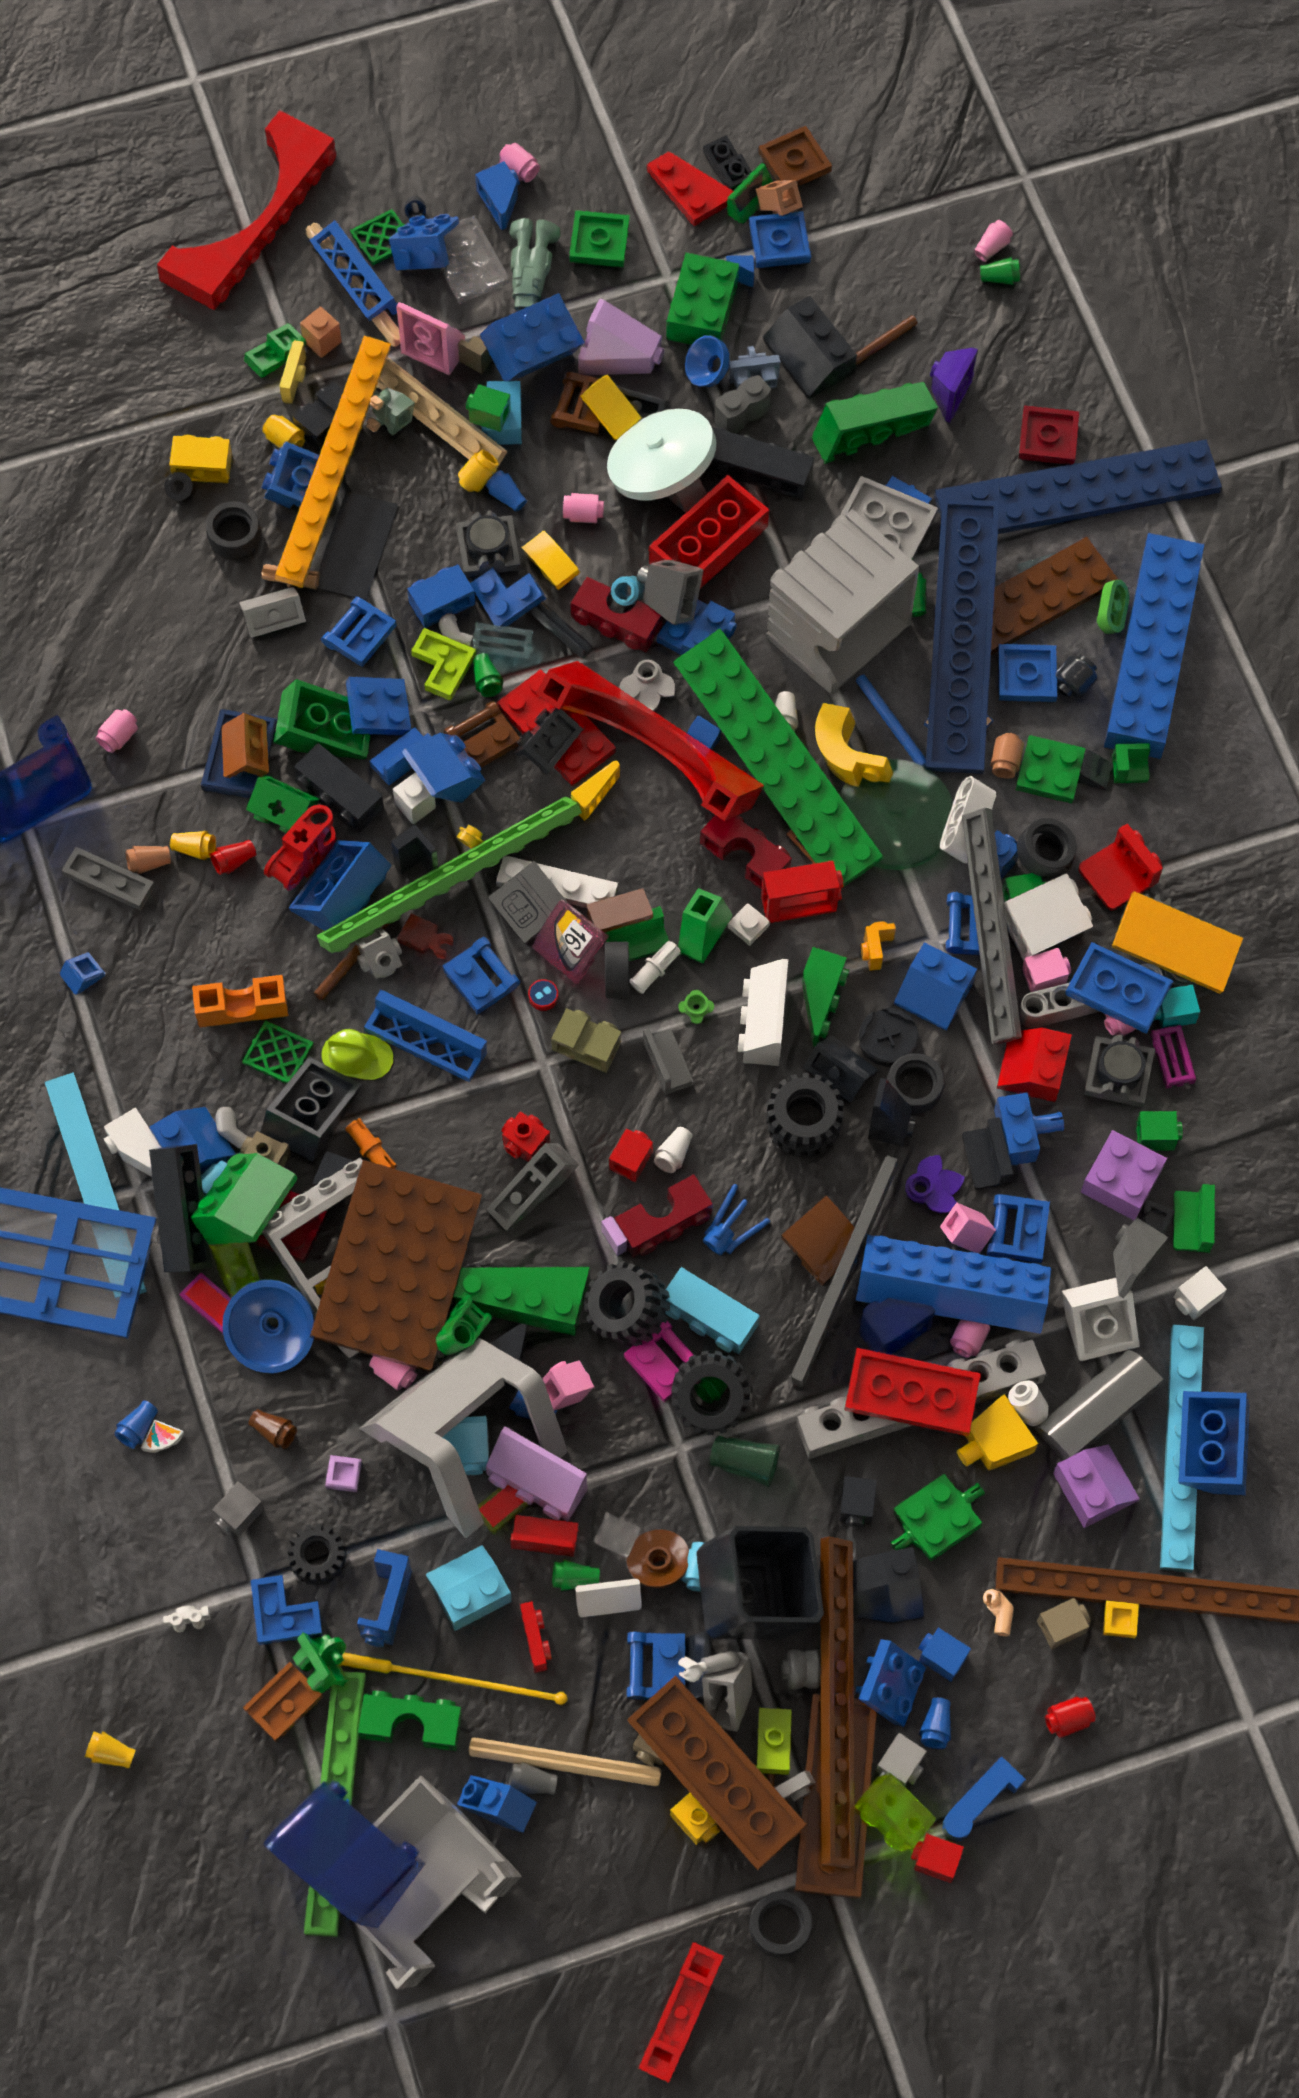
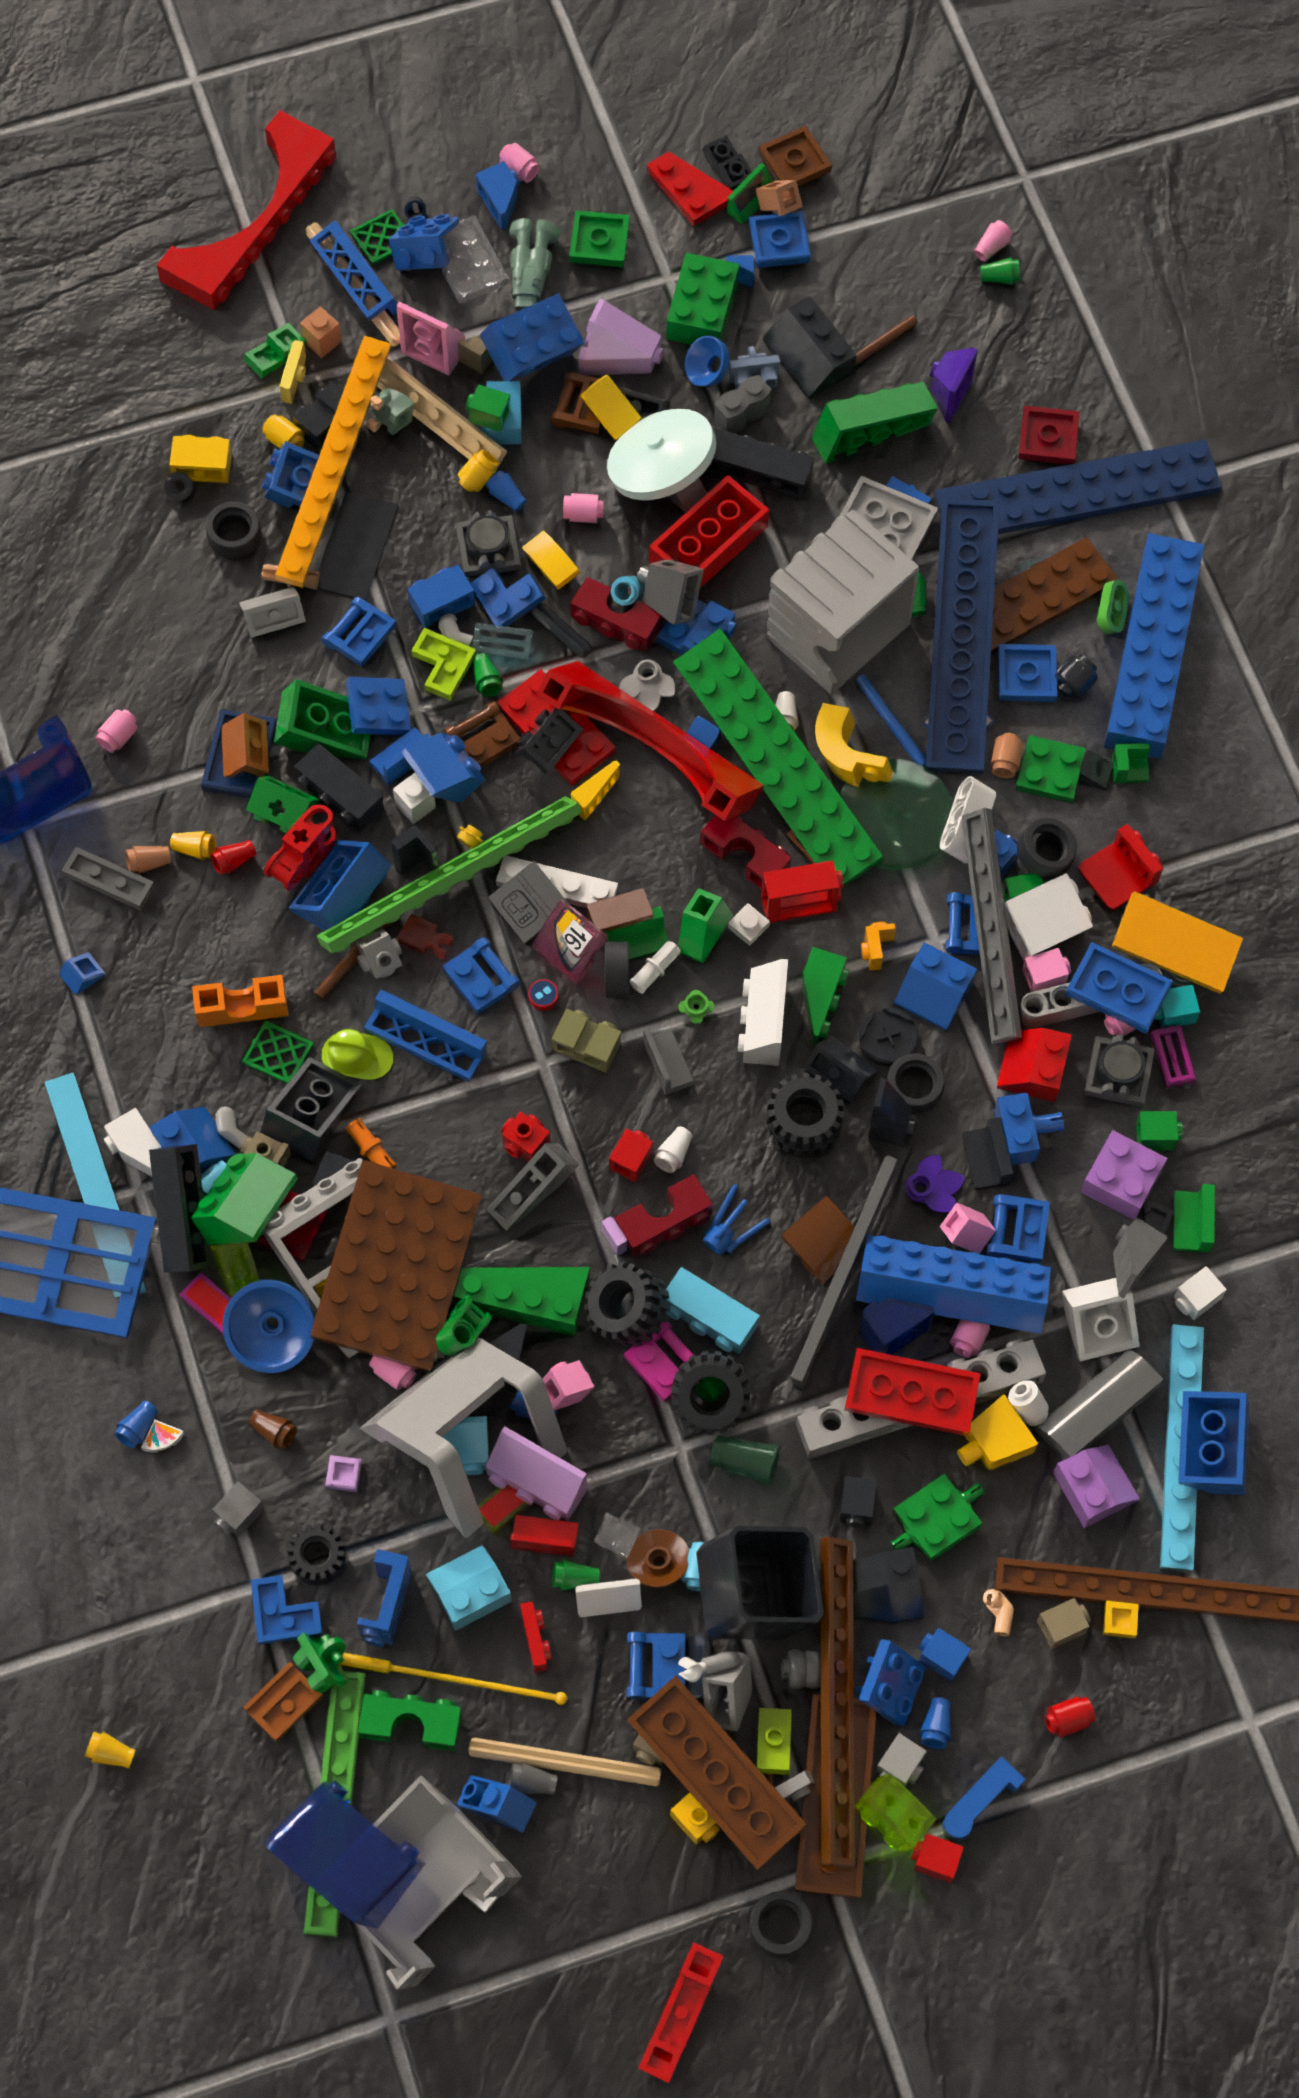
(186, 1615): white piece -> none

